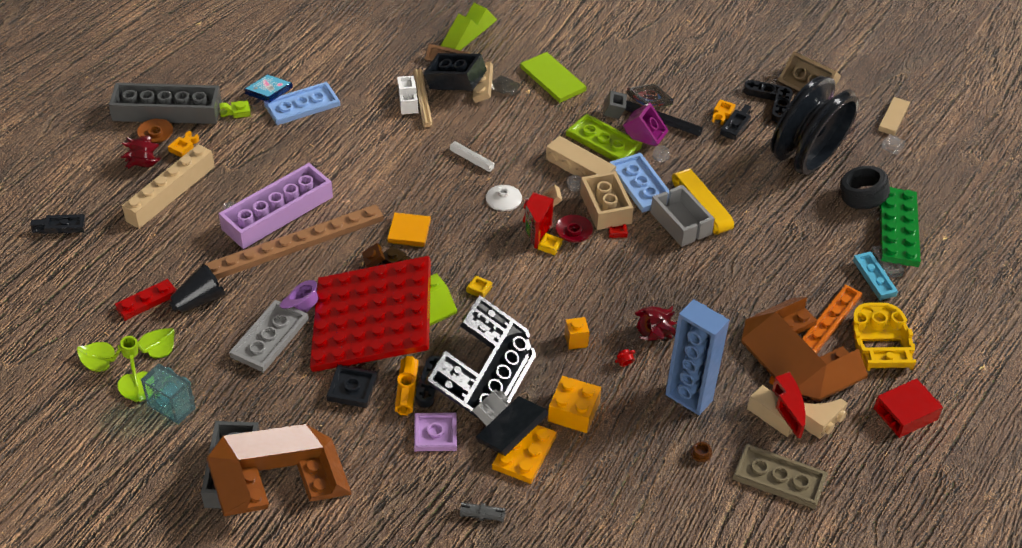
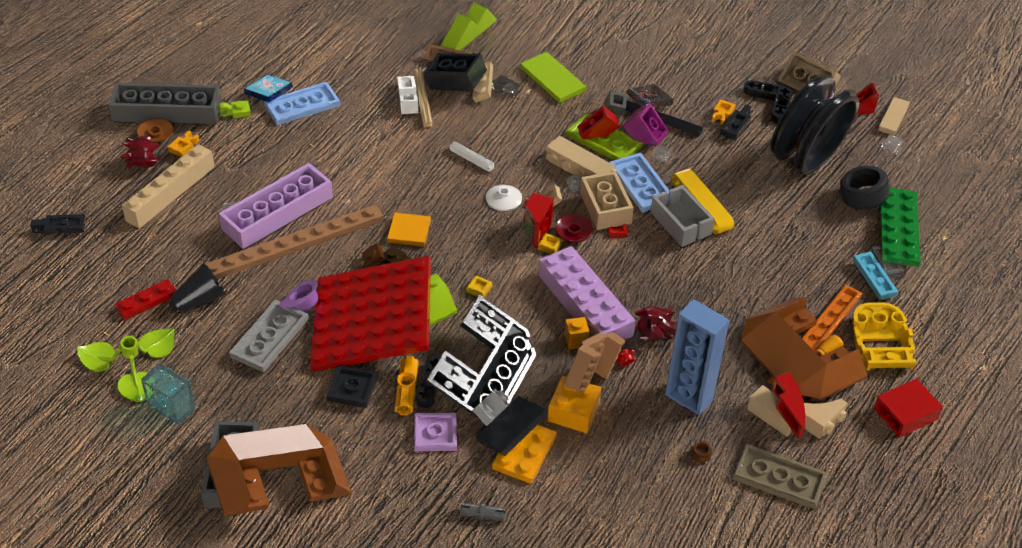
(585, 294): none -> lavender brick
(594, 355): none -> medium nougat plate
(598, 124): none -> red slope
(829, 344): none -> light orange cone
(867, 99): none -> red slope

